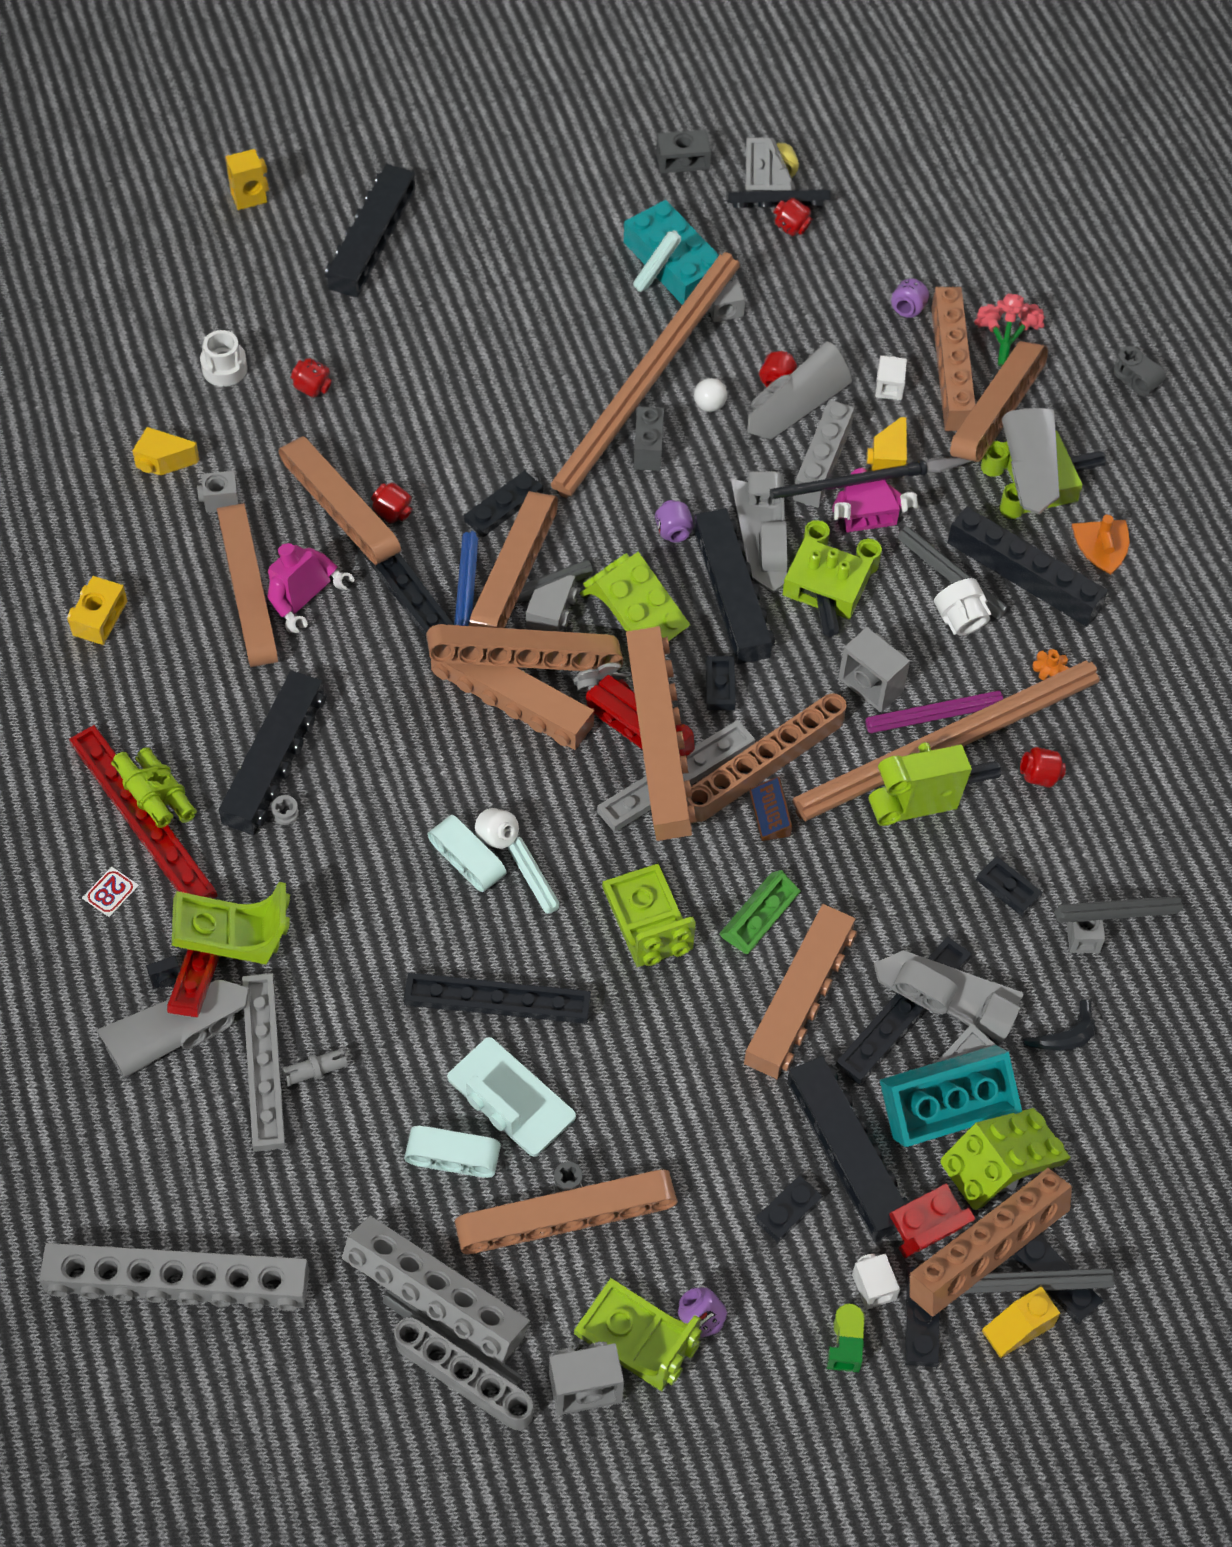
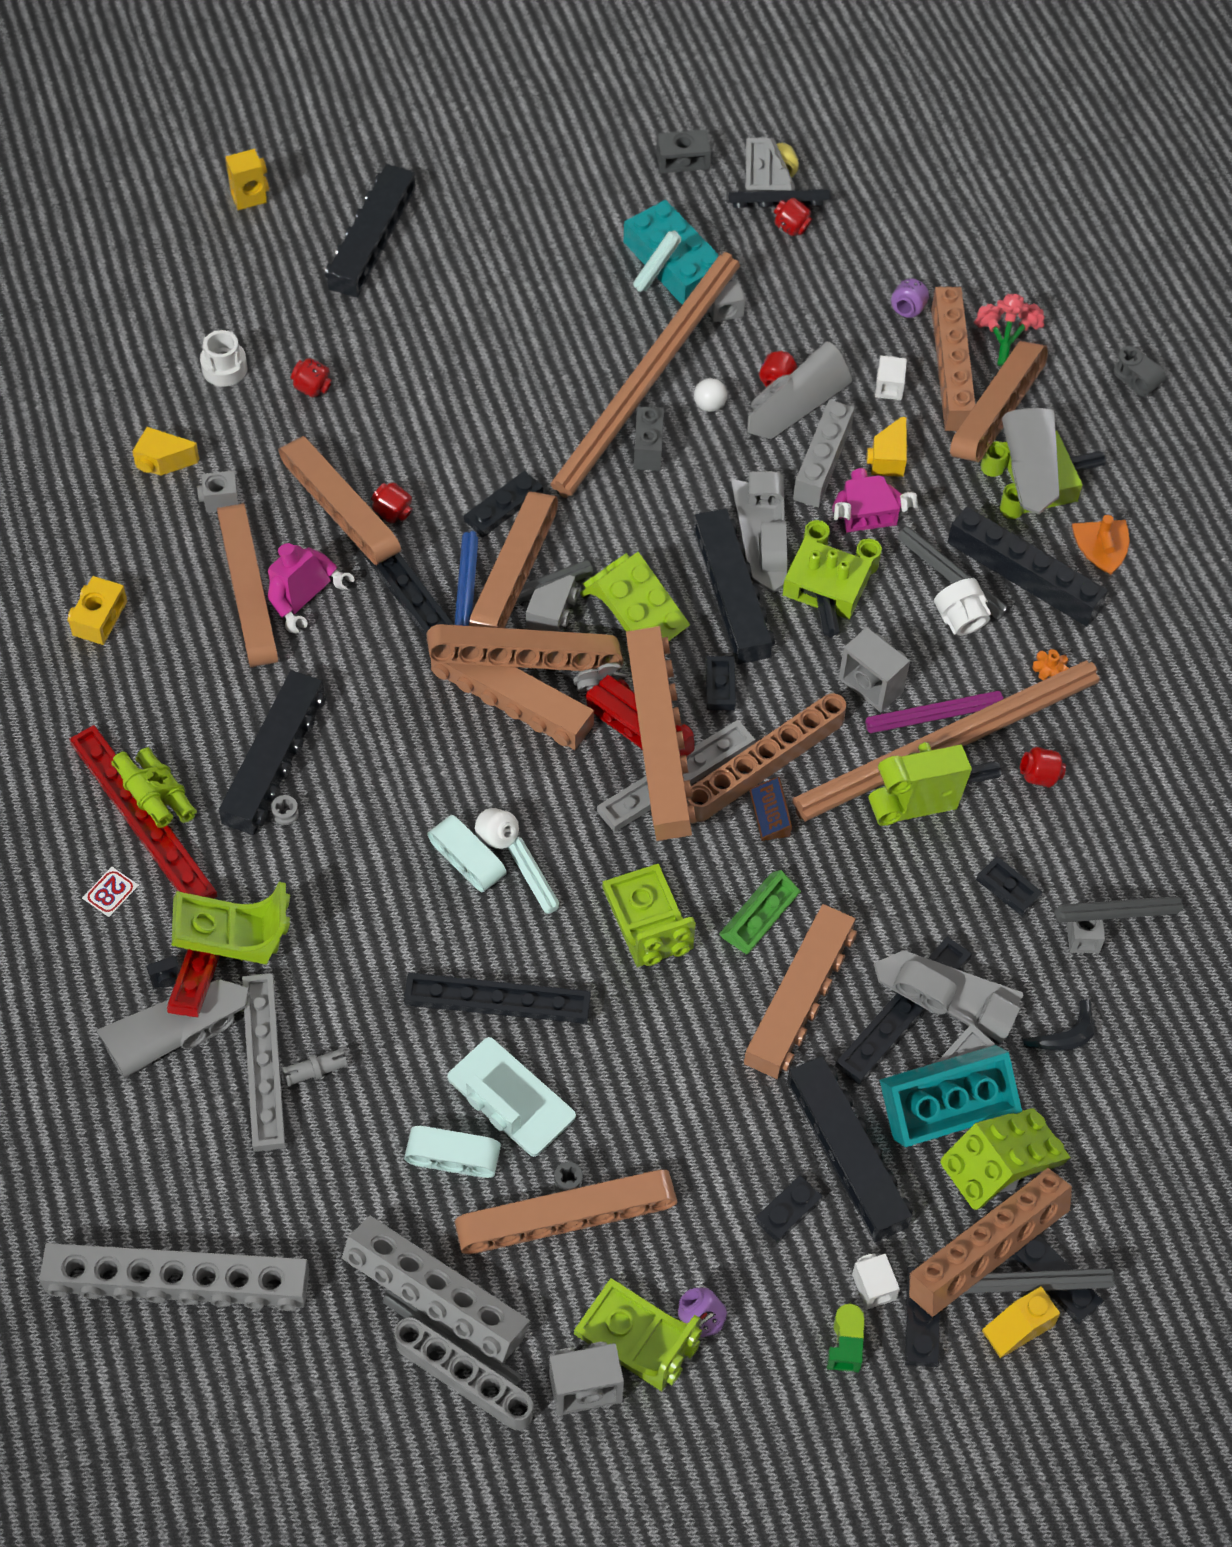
(674, 521): medium lavender head -> none
(916, 468): black piece -> none
(929, 1220): red bracket -> none

